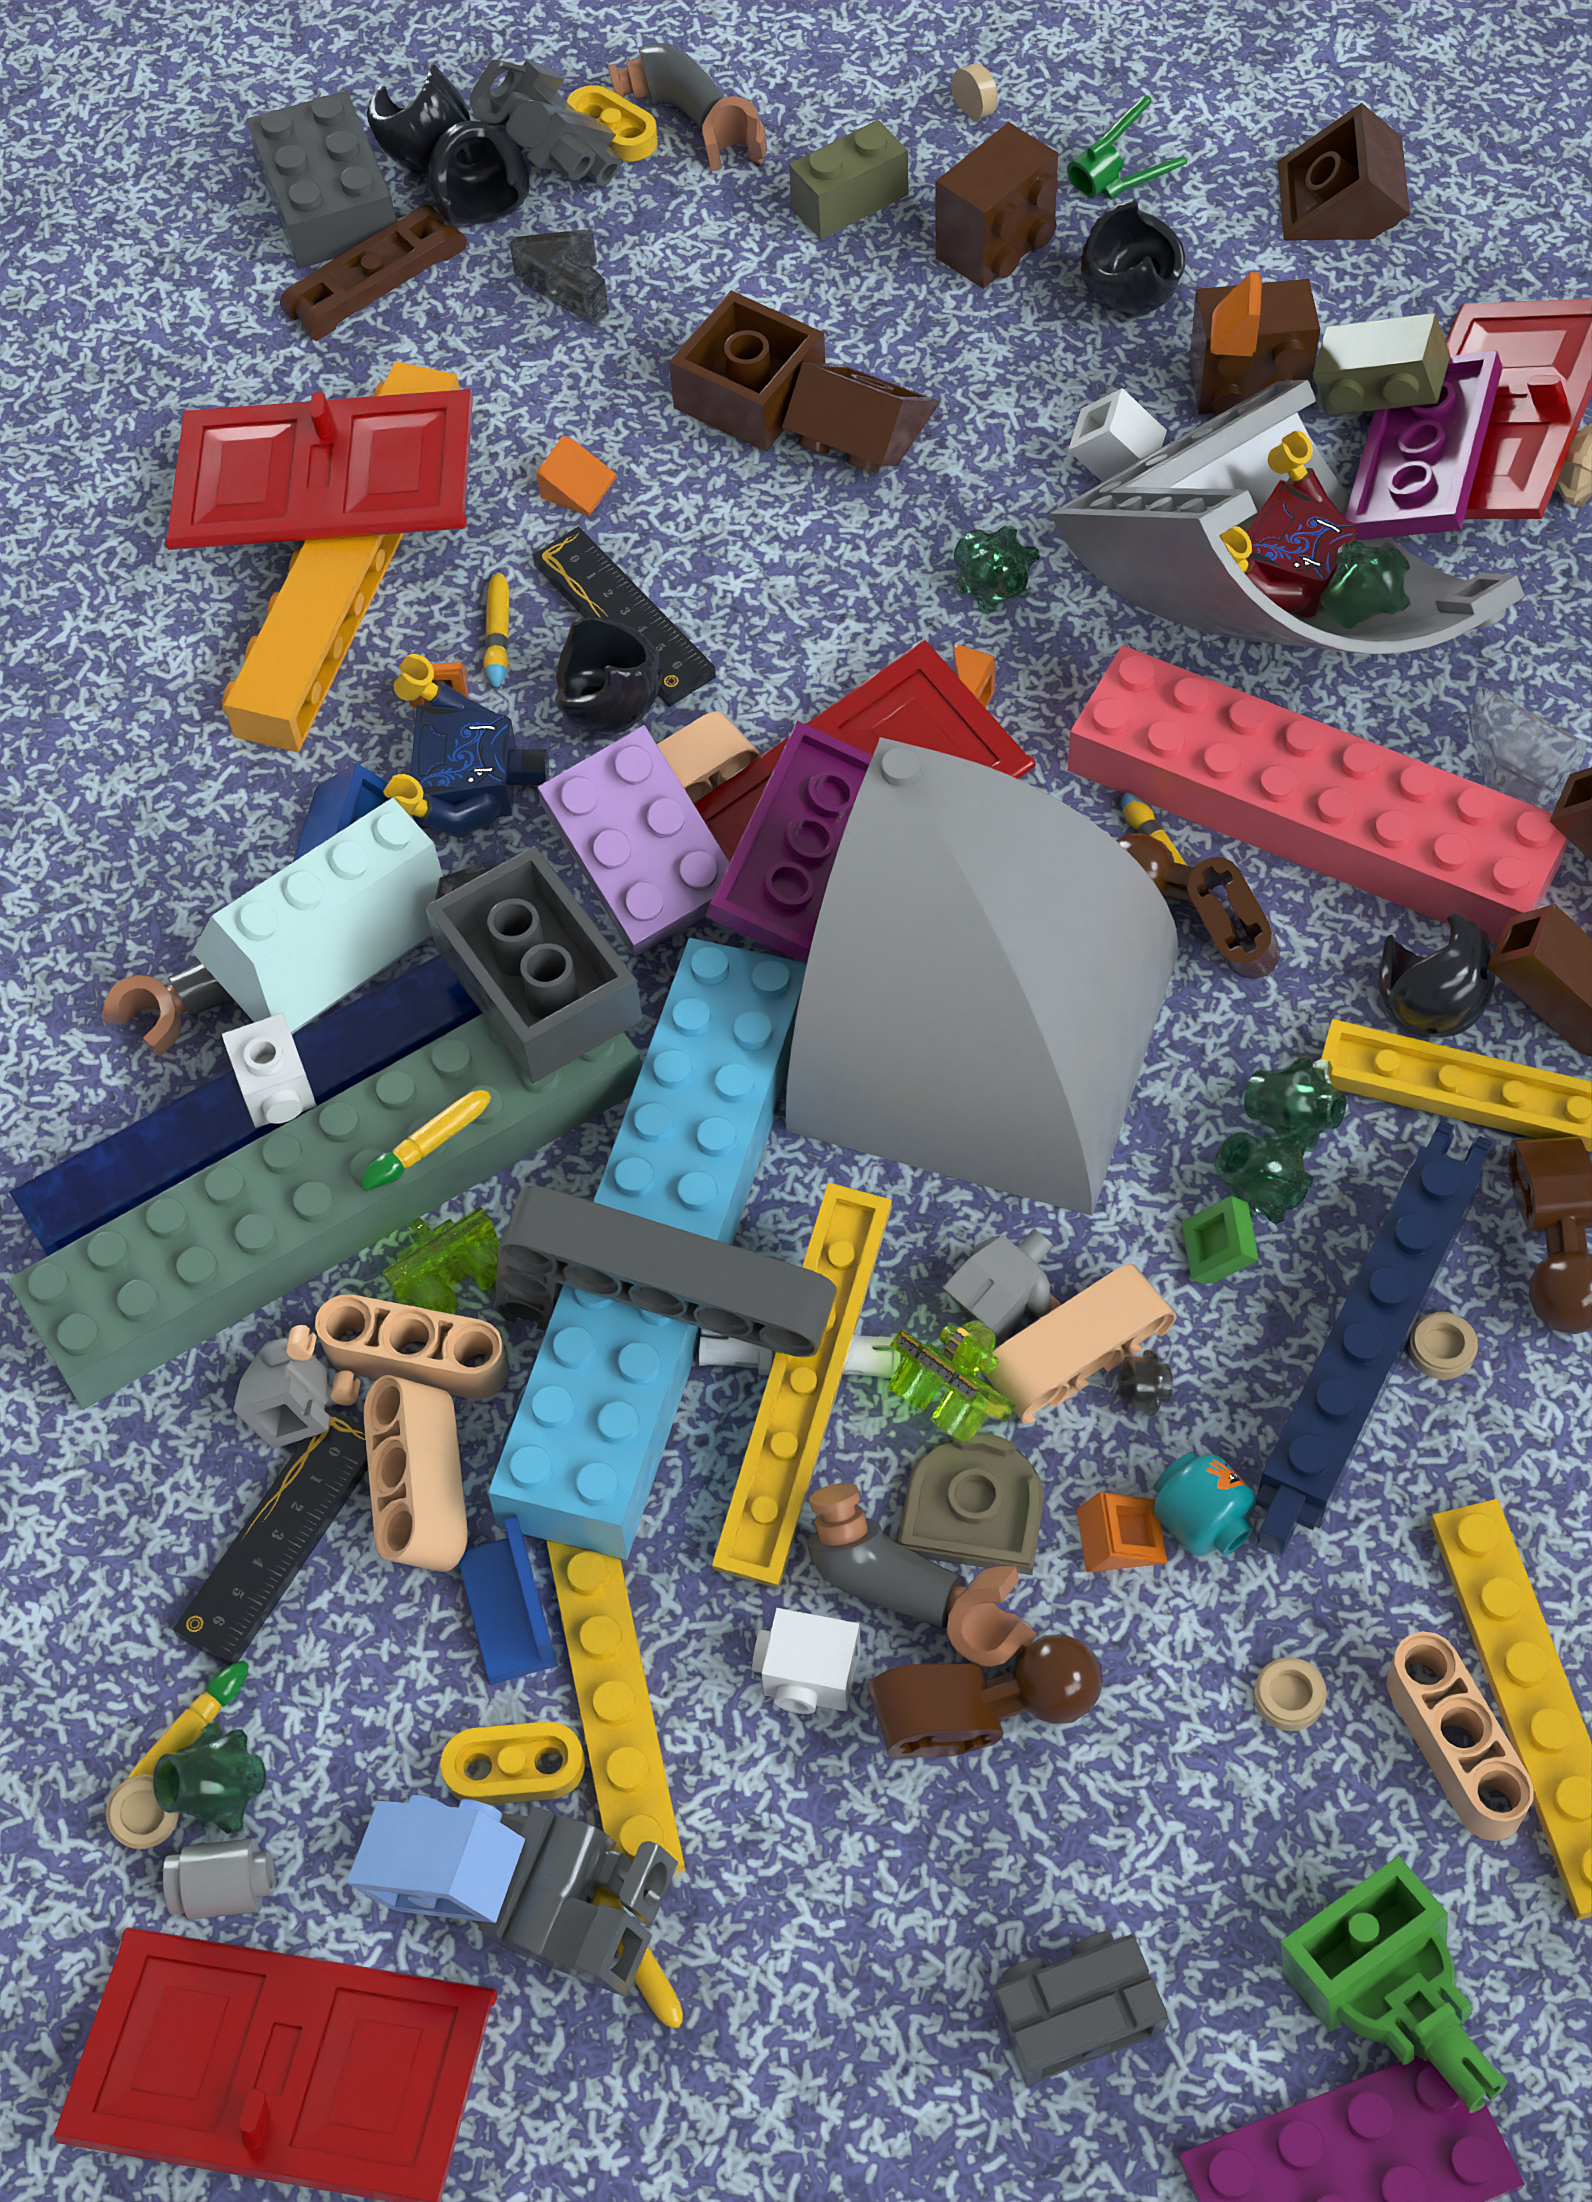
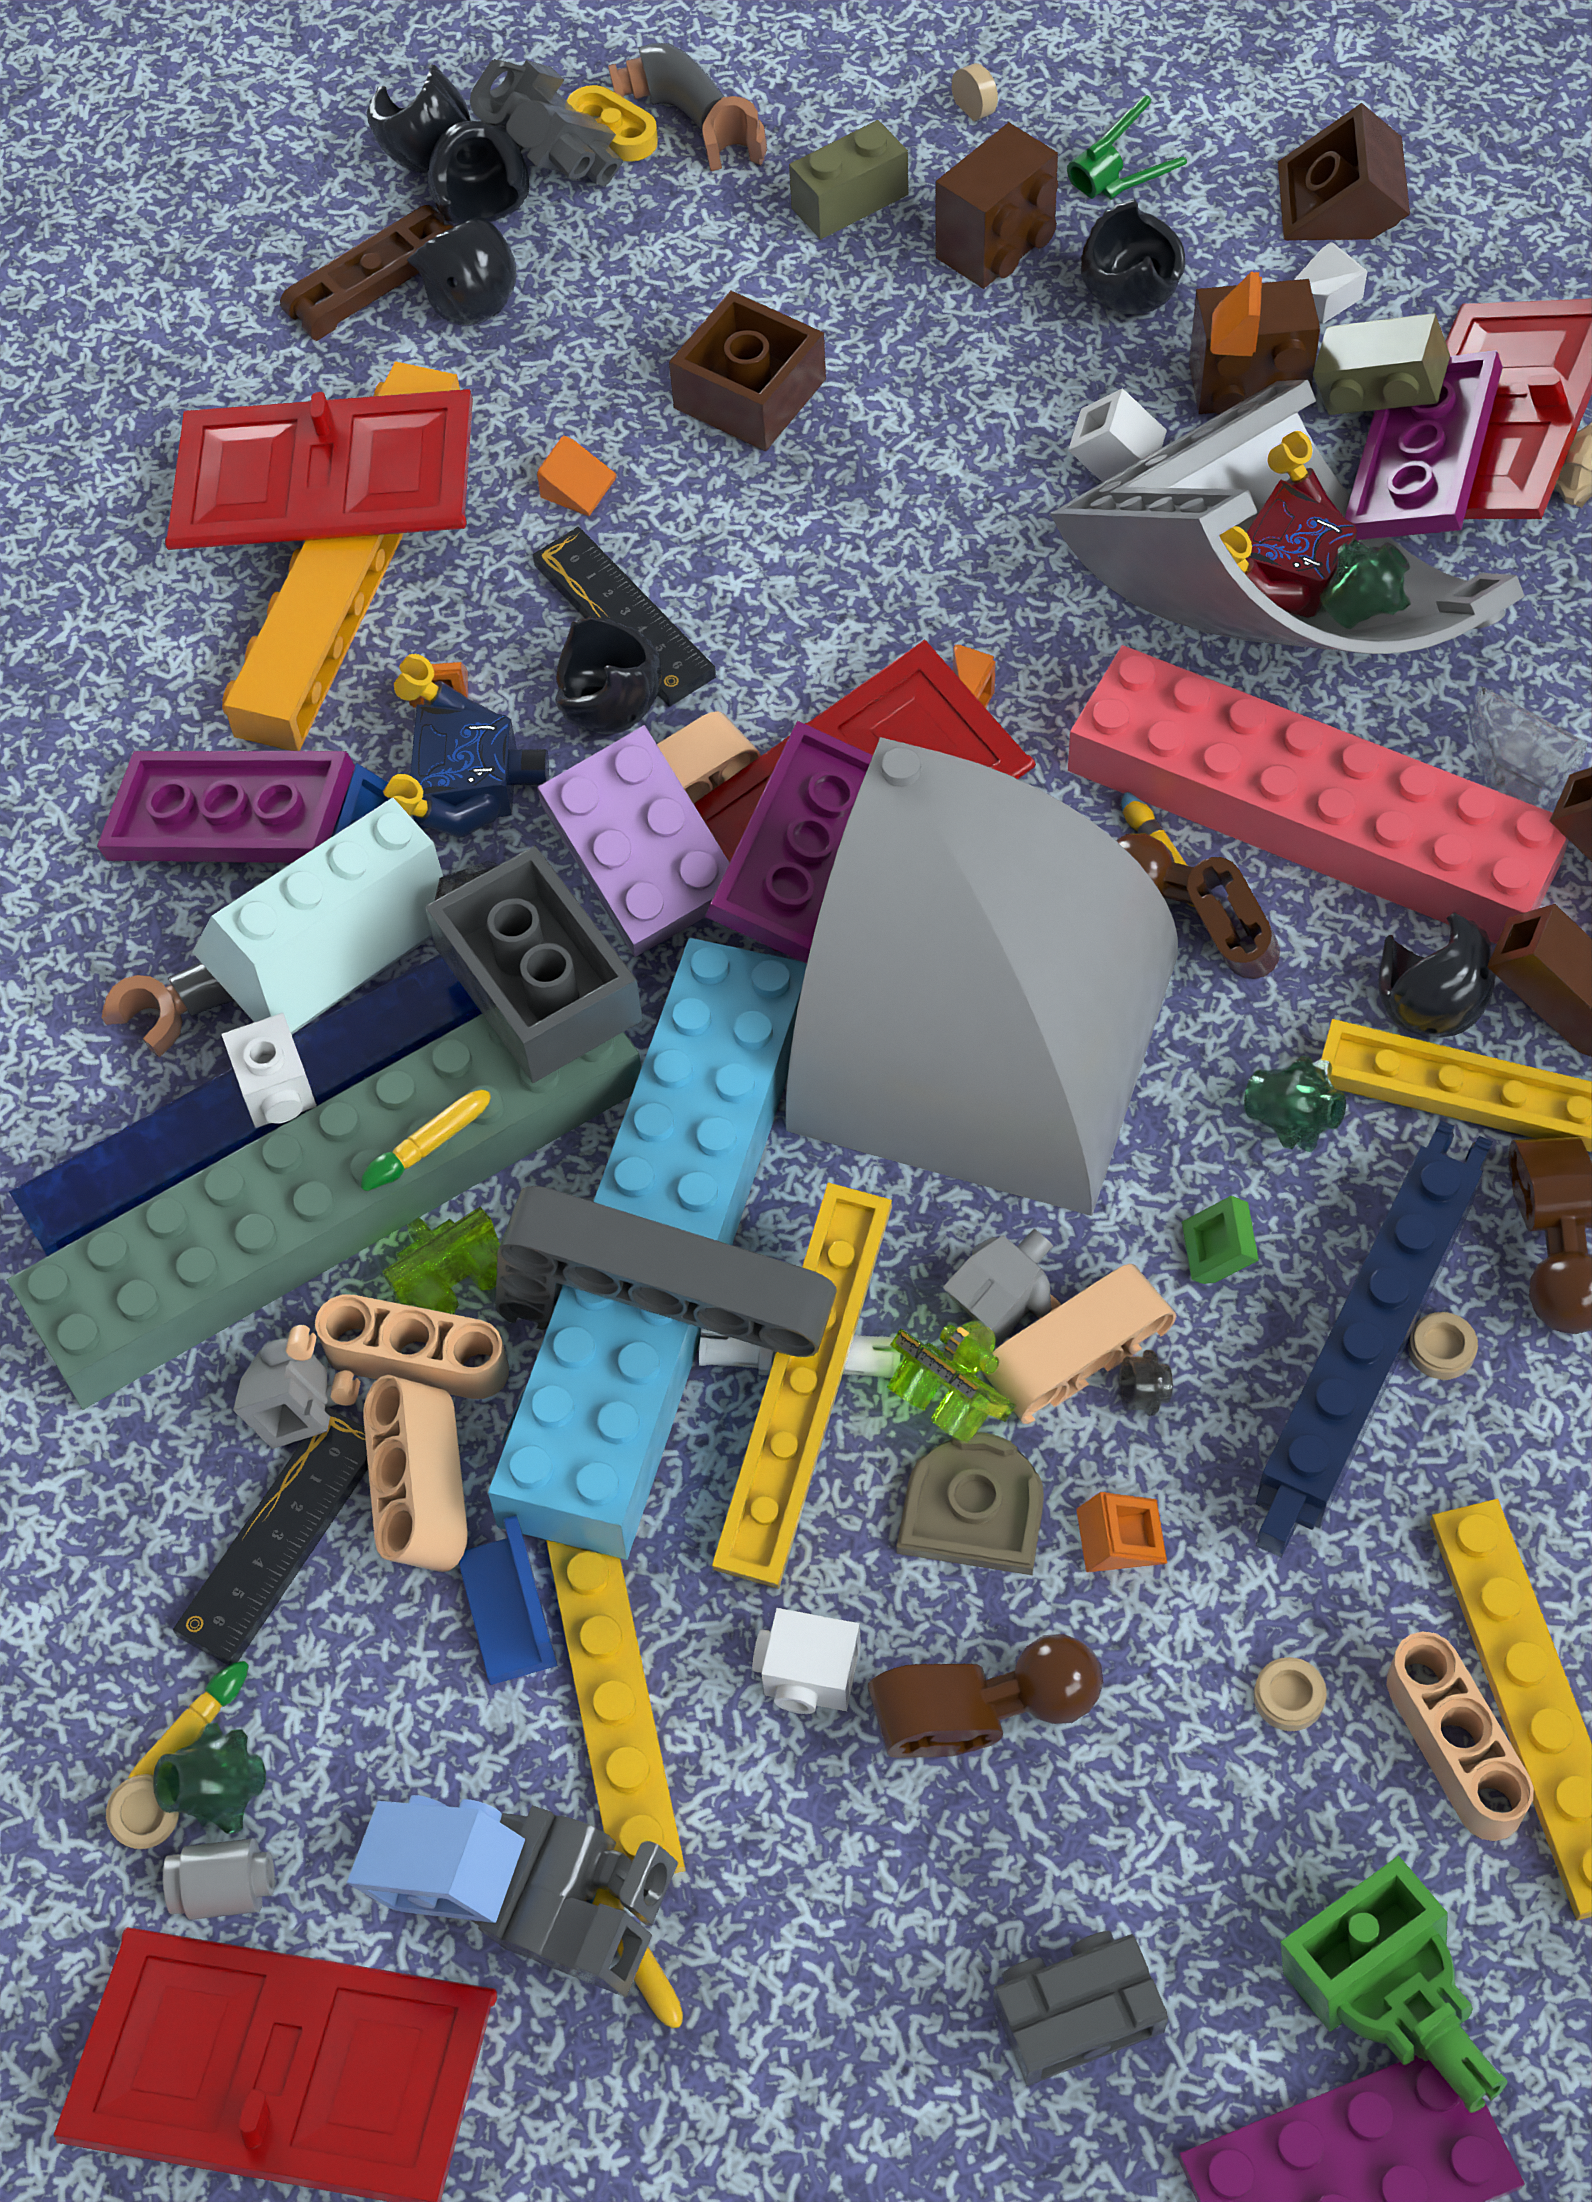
(225, 805): none -> magenta plate
(321, 177): dark grey brick -> none
(480, 263): none -> black piece
(497, 629): yellow piece -> none
(514, 1761): yellow plate -> none
(563, 271): clear smoke slope -> none
(856, 414): reddish brown slope -> none
(875, 1568): piece -> none
(993, 566): clear green rock -> none
(1204, 1504): teal head -> none
(1265, 1172): clear green rock -> none
(1334, 280): none -> white slope

